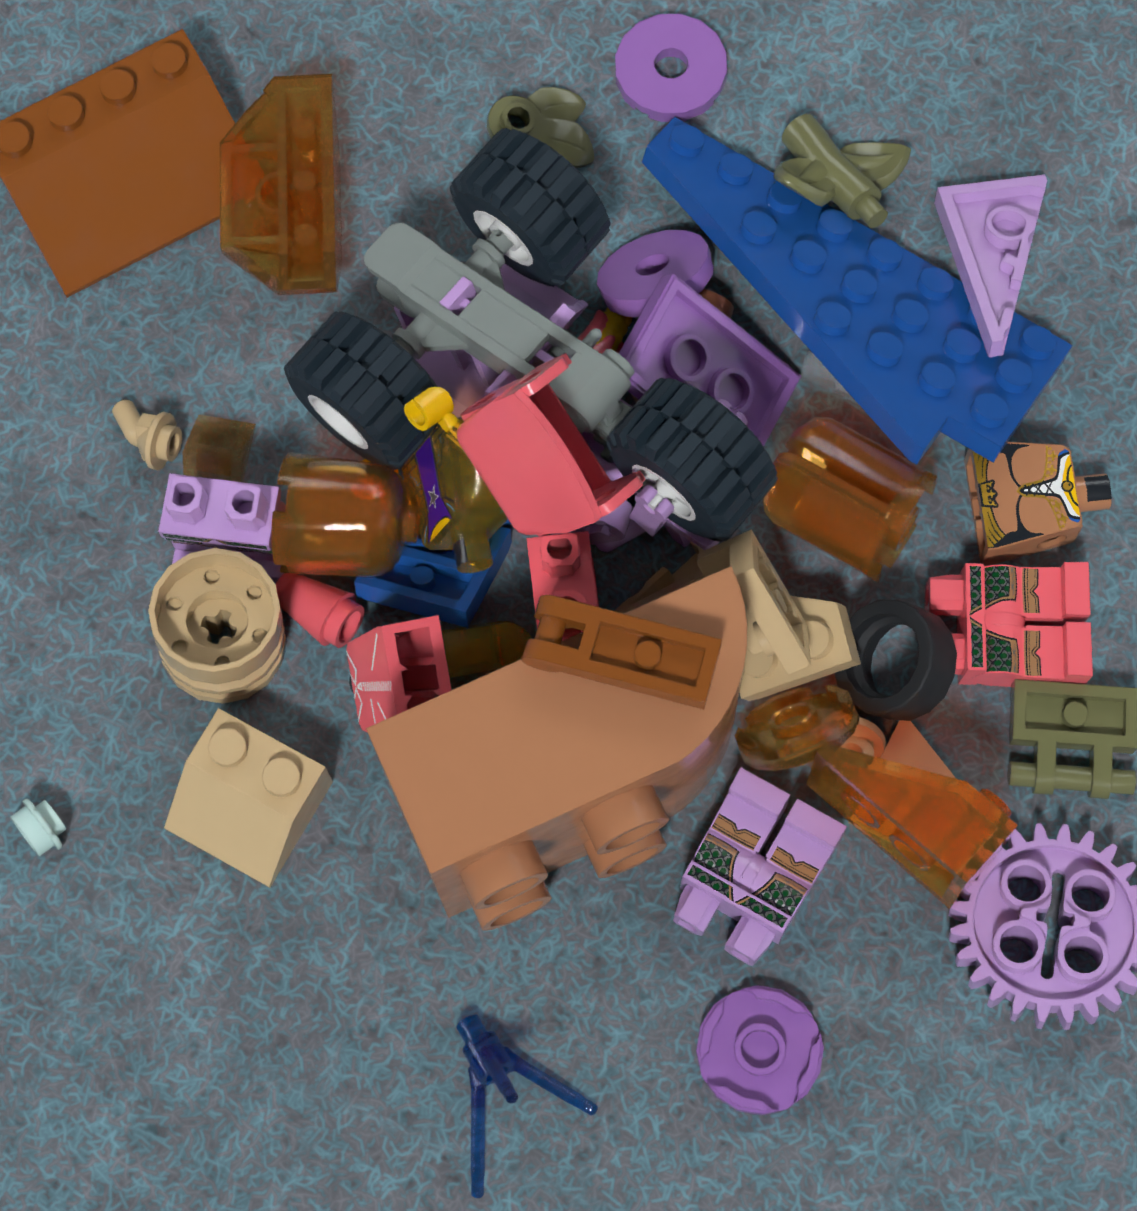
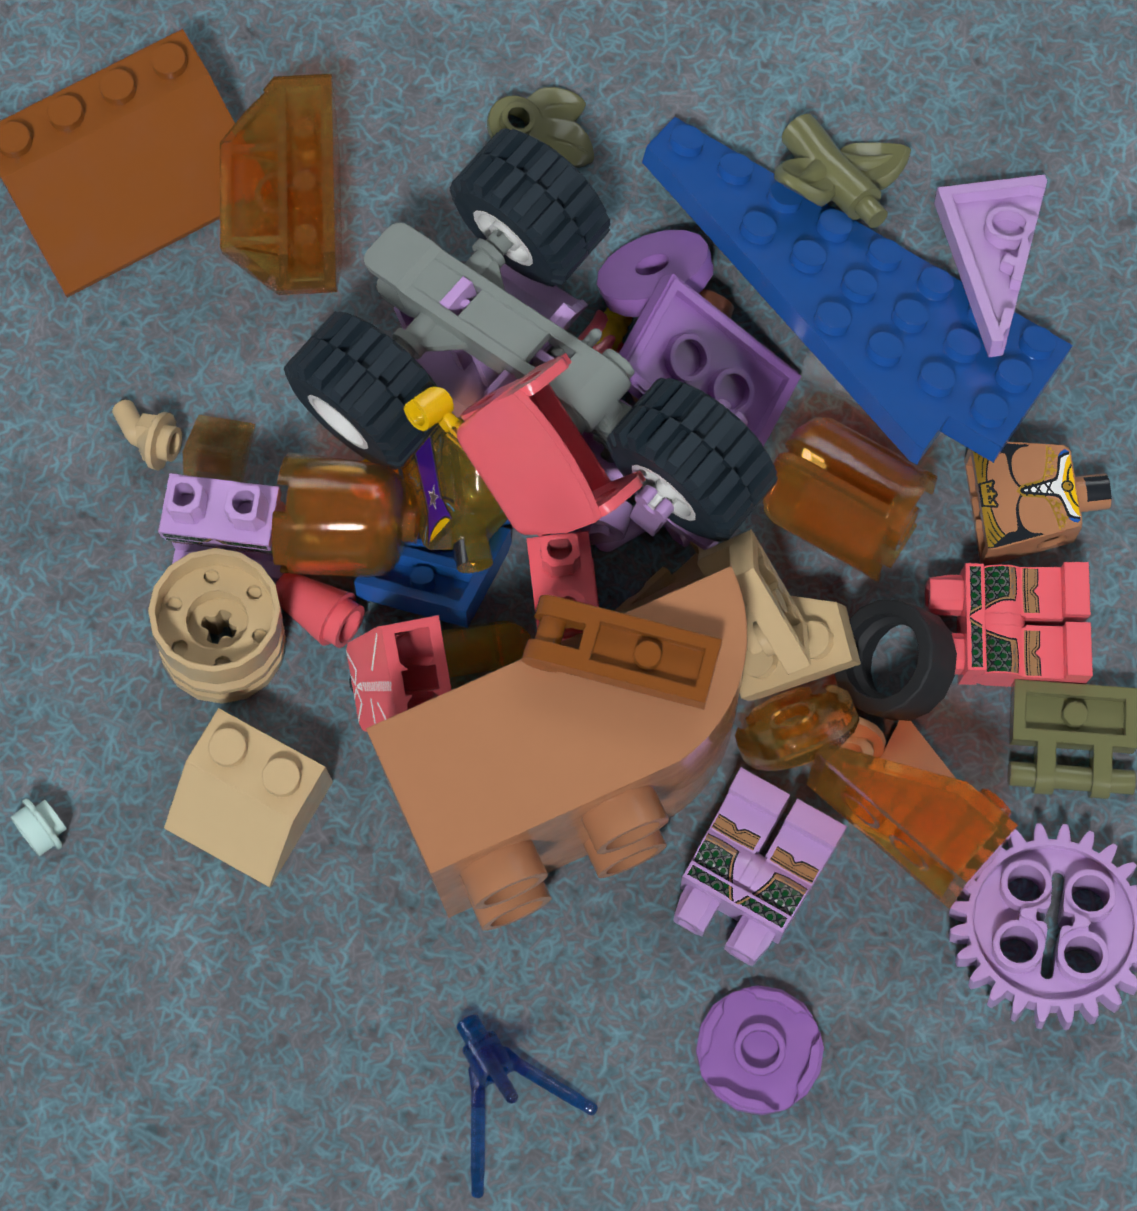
(671, 37): medium lavender tile -> none

